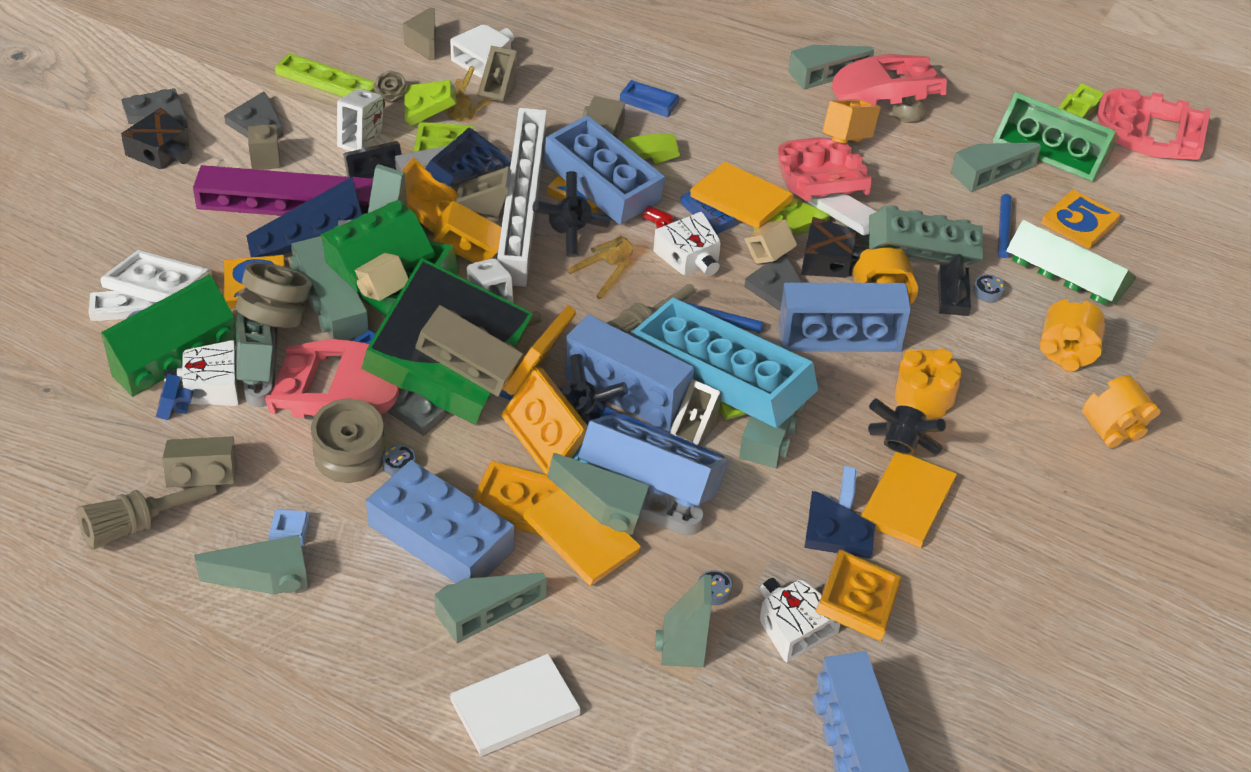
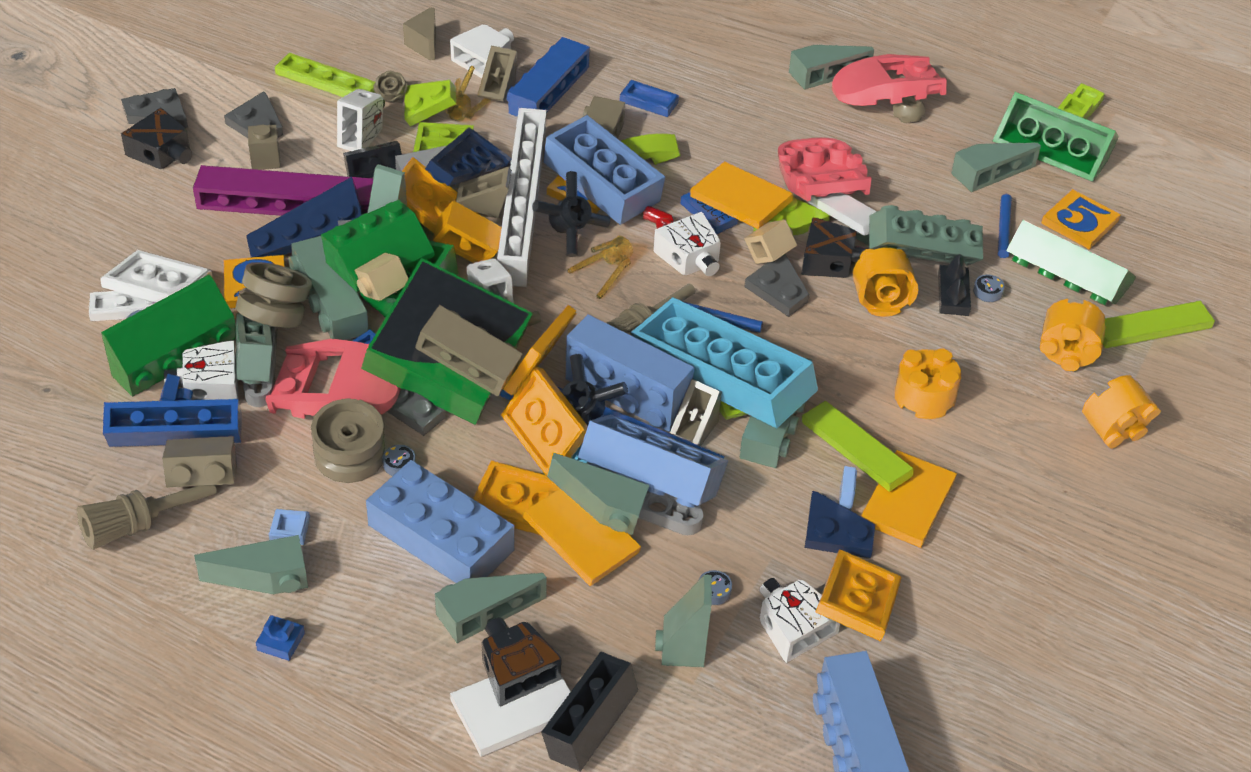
(158, 421): none -> blue brick
(280, 637): none -> blue tile
(518, 660): none -> torso
(550, 77): none -> blue brick
(590, 711): none -> black brick
(843, 317): medium blue brick -> none
(851, 120): light orange brick -> none
(857, 446): none -> lime tile
(905, 428): black bar -> none
(1129, 116): coral slope -> none
(1156, 324): none -> lime tile

